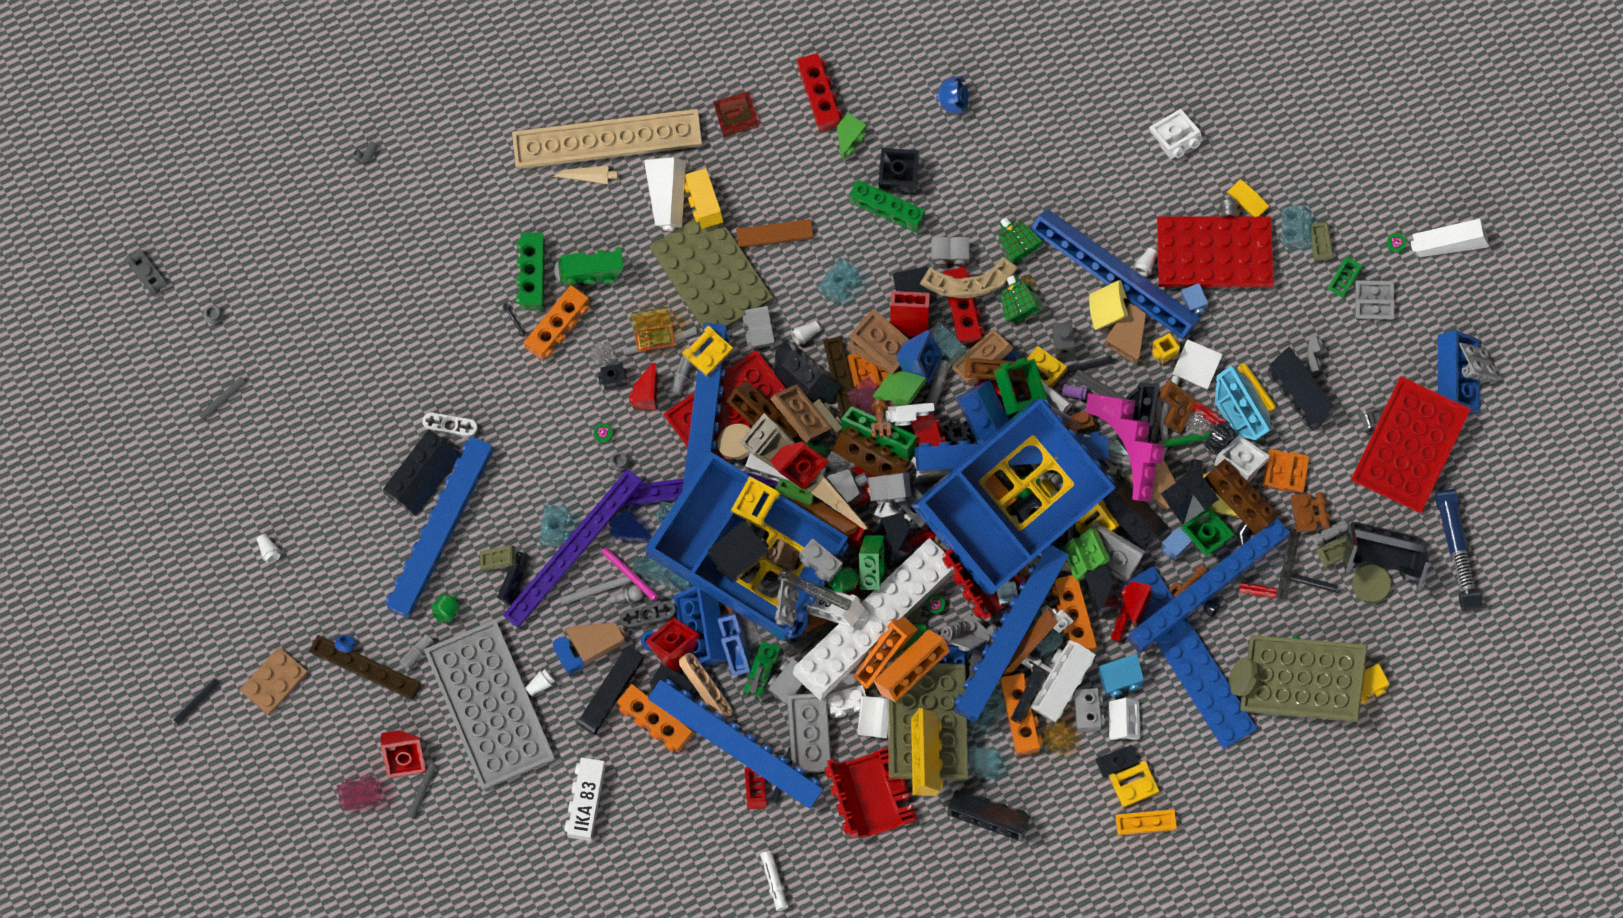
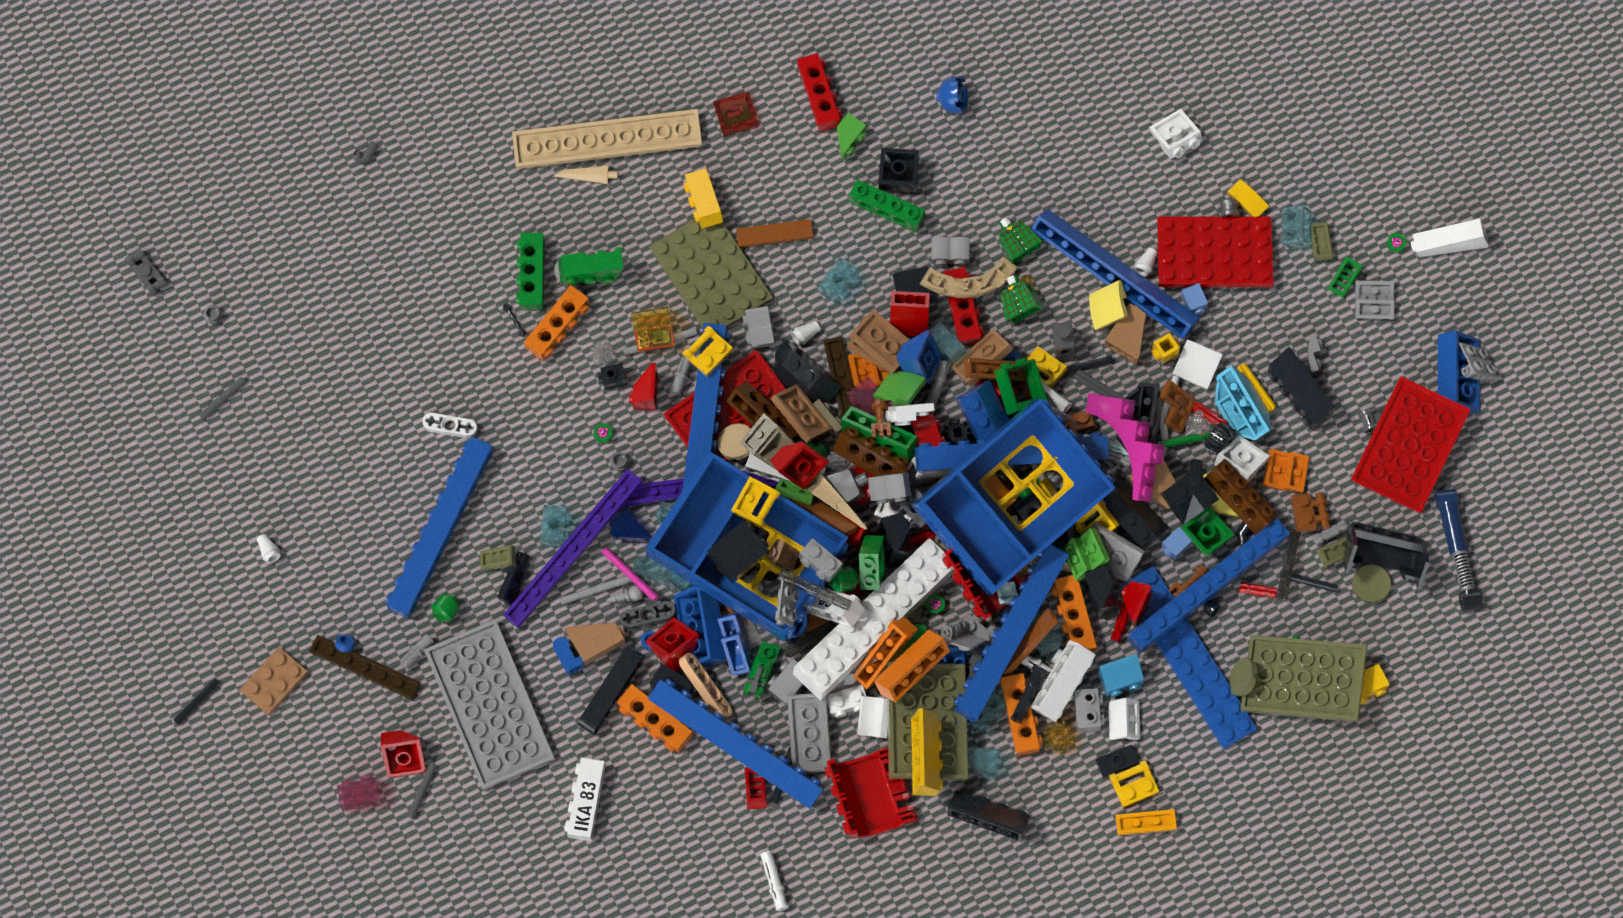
(421, 473): black slope -> none
(540, 682): white cone -> none
(666, 191): white slope -> none
(1062, 618): white bracket -> none
(1075, 392): medium lavender pin -> none

